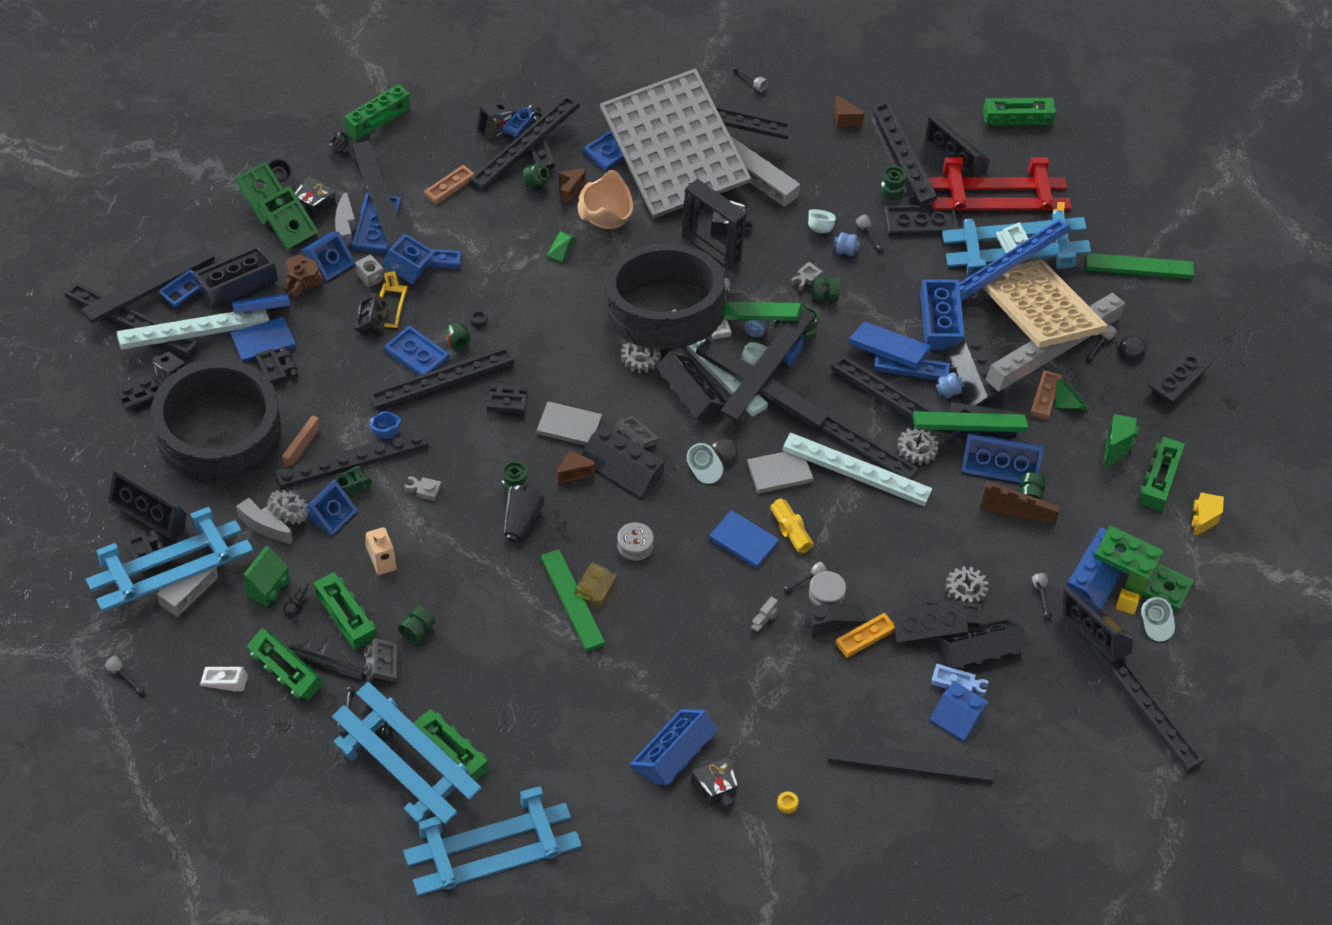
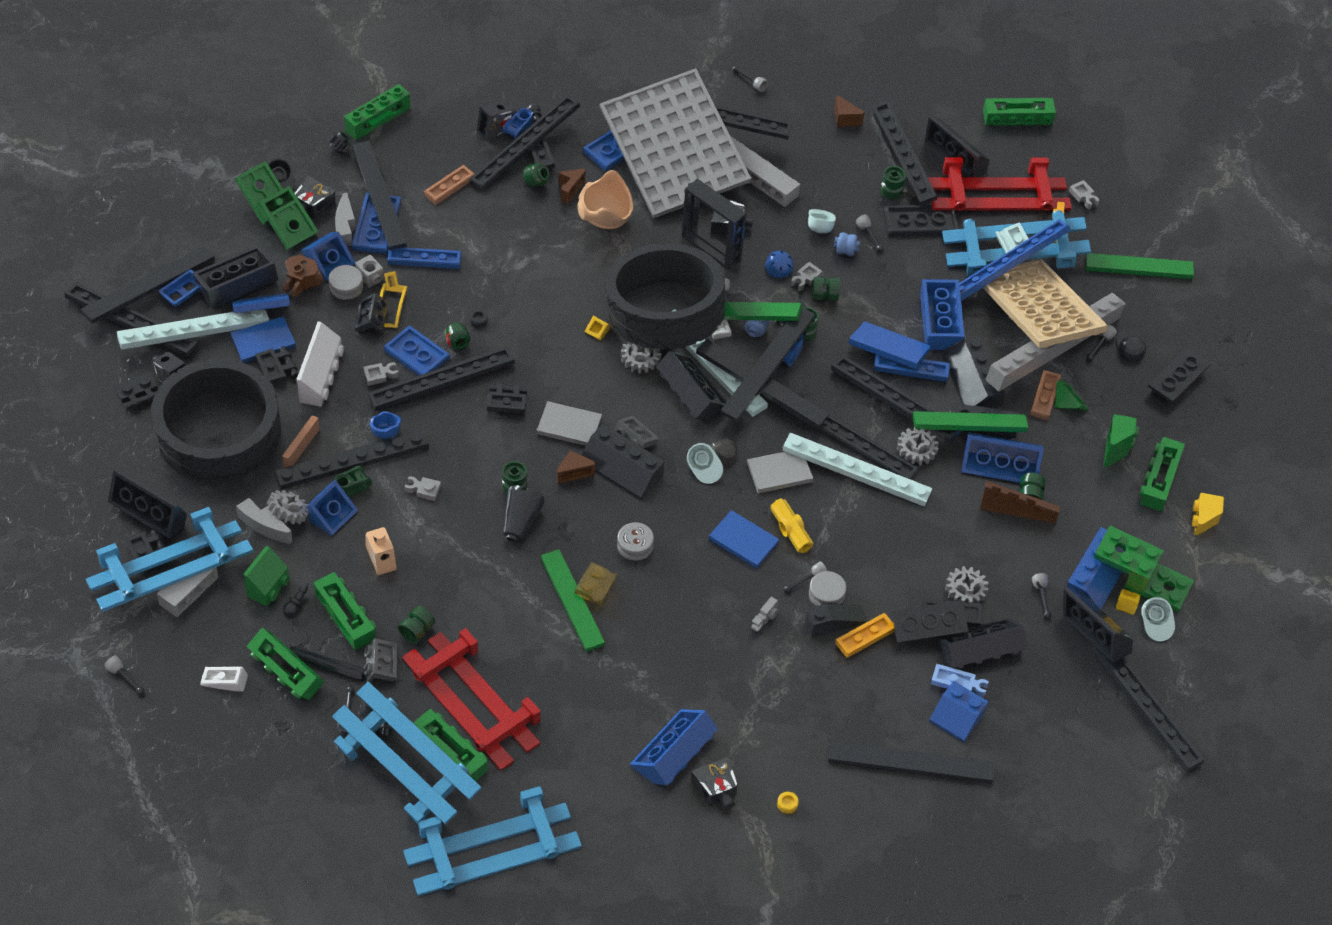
(319, 366): none -> white slope
(346, 282): none -> light grey head
(377, 373): none -> light grey plate
(408, 258): blue slope -> none
(509, 722): none -> red fence
(561, 247): green slope -> none
(597, 328): none -> yellow slope
(752, 353): light aqua cap -> none
(781, 261): none -> blue helmet
(950, 385): medium blue piece -> none
(1085, 193): none -> light grey plate

